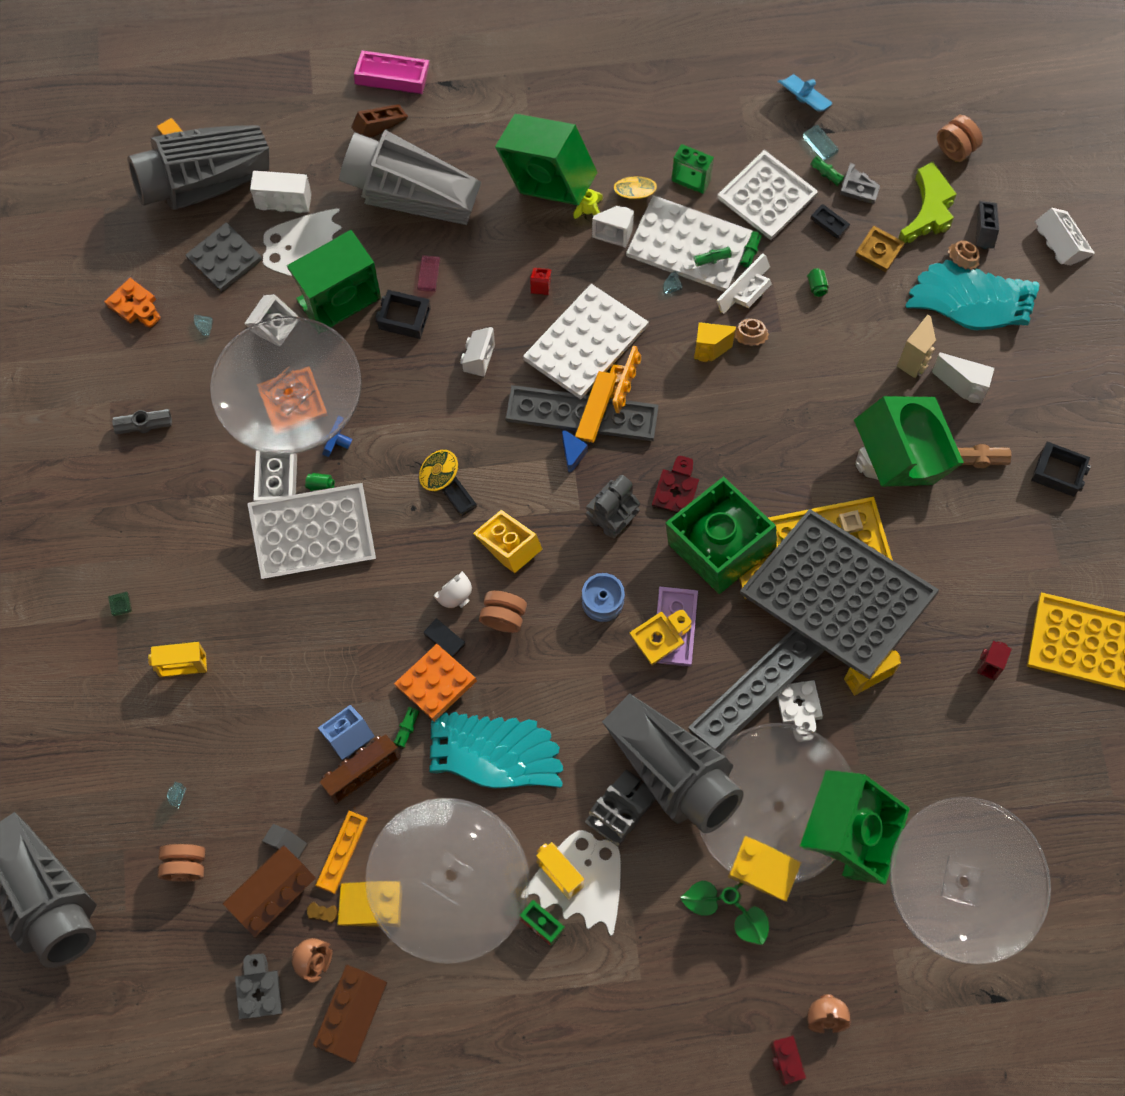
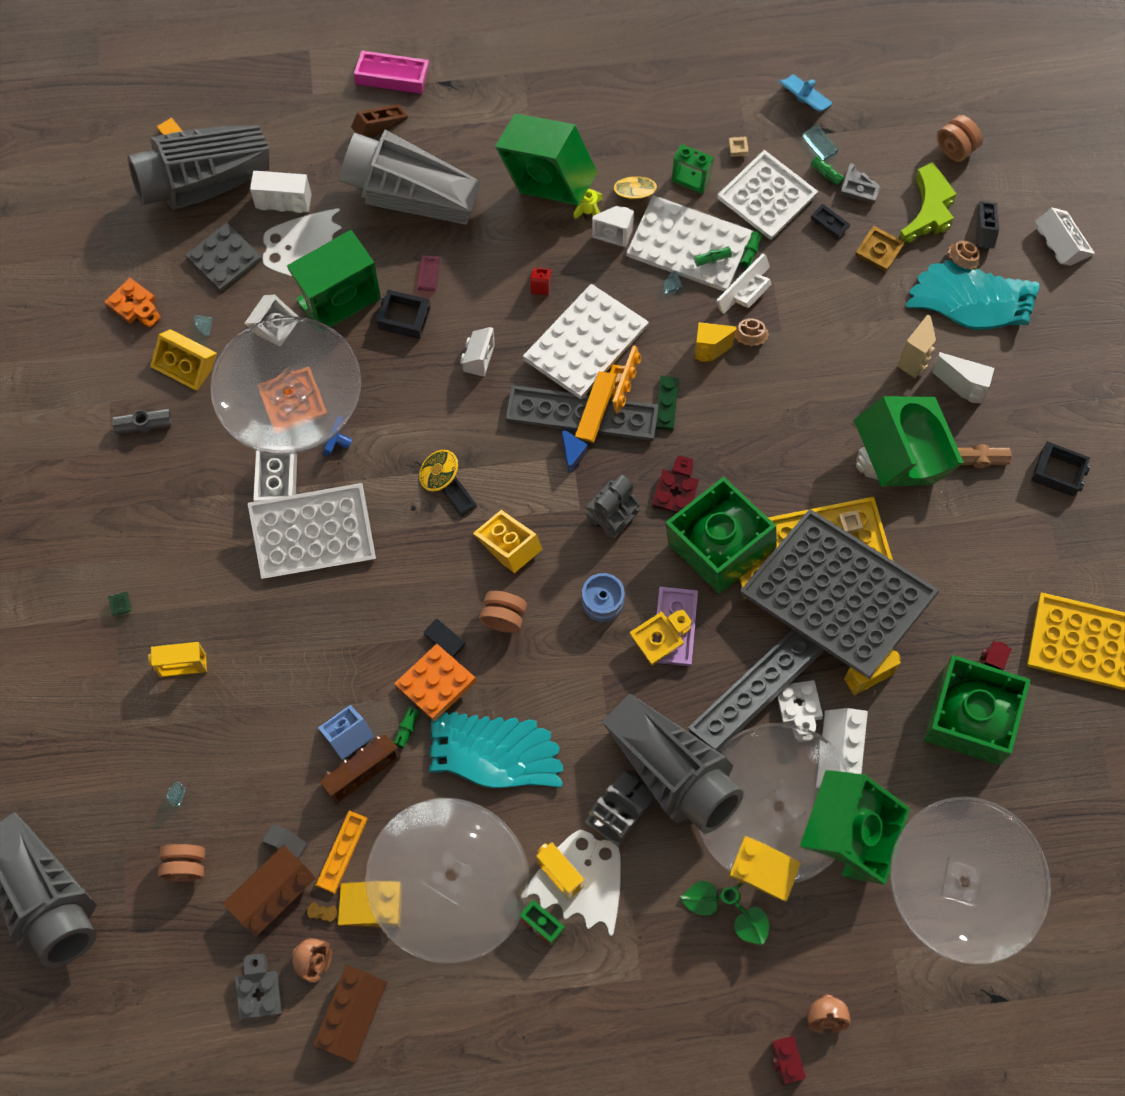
(182, 359): none -> yellow slope
(319, 482): green brick -> none
(455, 592): white cylinder -> none
(667, 403): none -> dark green plate
(738, 146): none -> tan plate
(818, 282): green brick -> none
(846, 732): none -> white slope
(977, 710): none -> green piece

